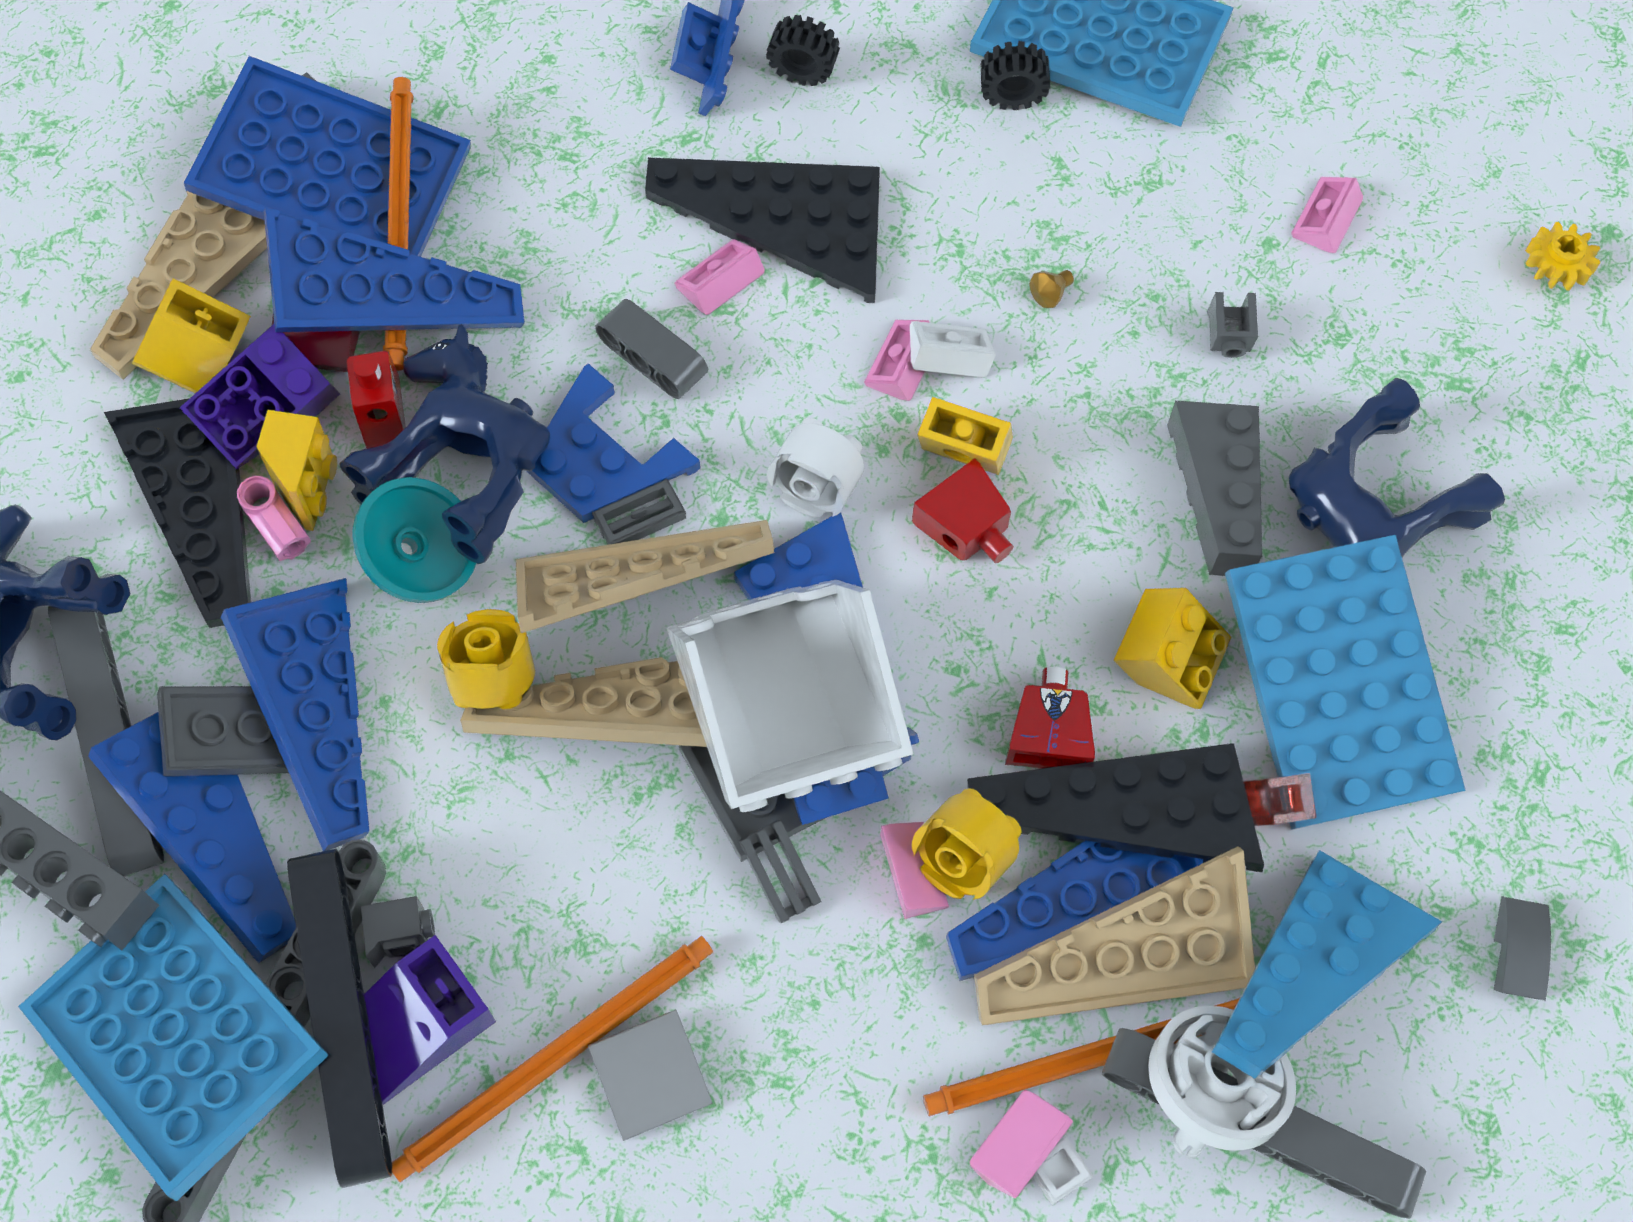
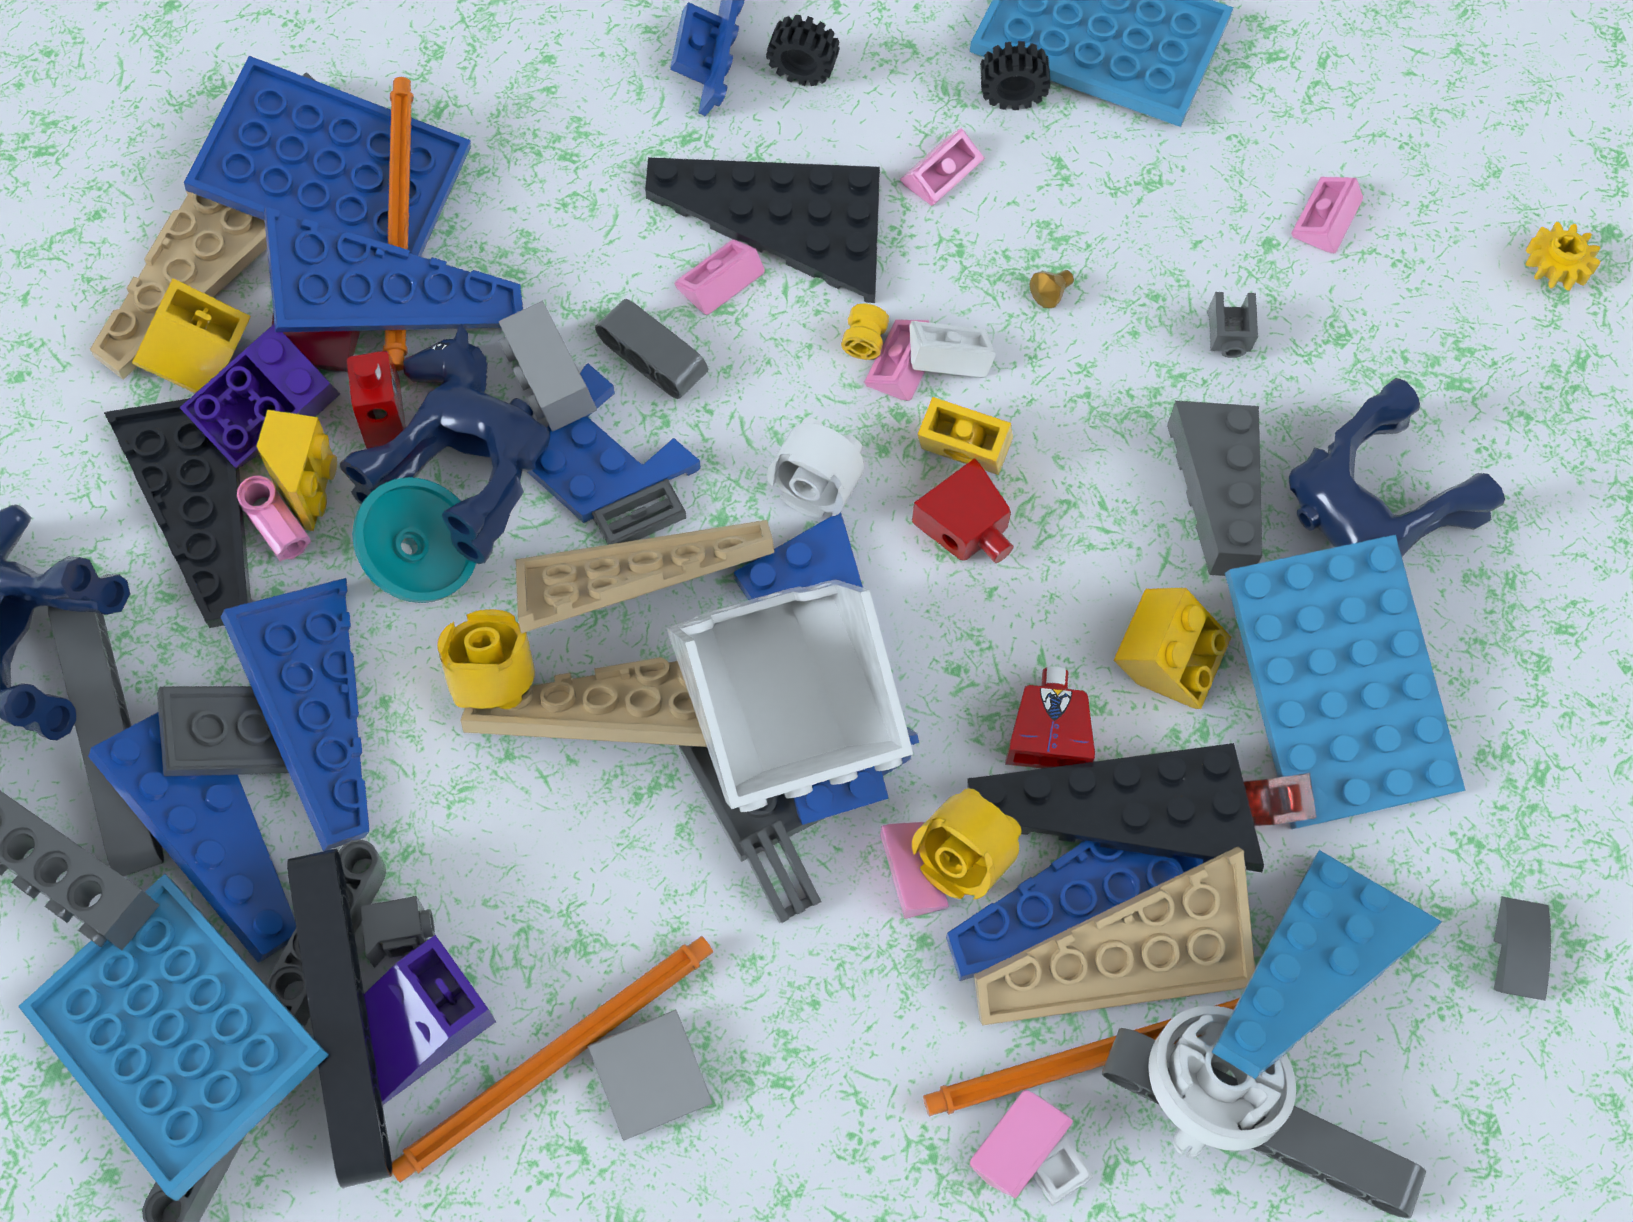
(545, 367): none -> light grey brick
(865, 331): none -> yellow wheel
(943, 167): none -> bright pink slope

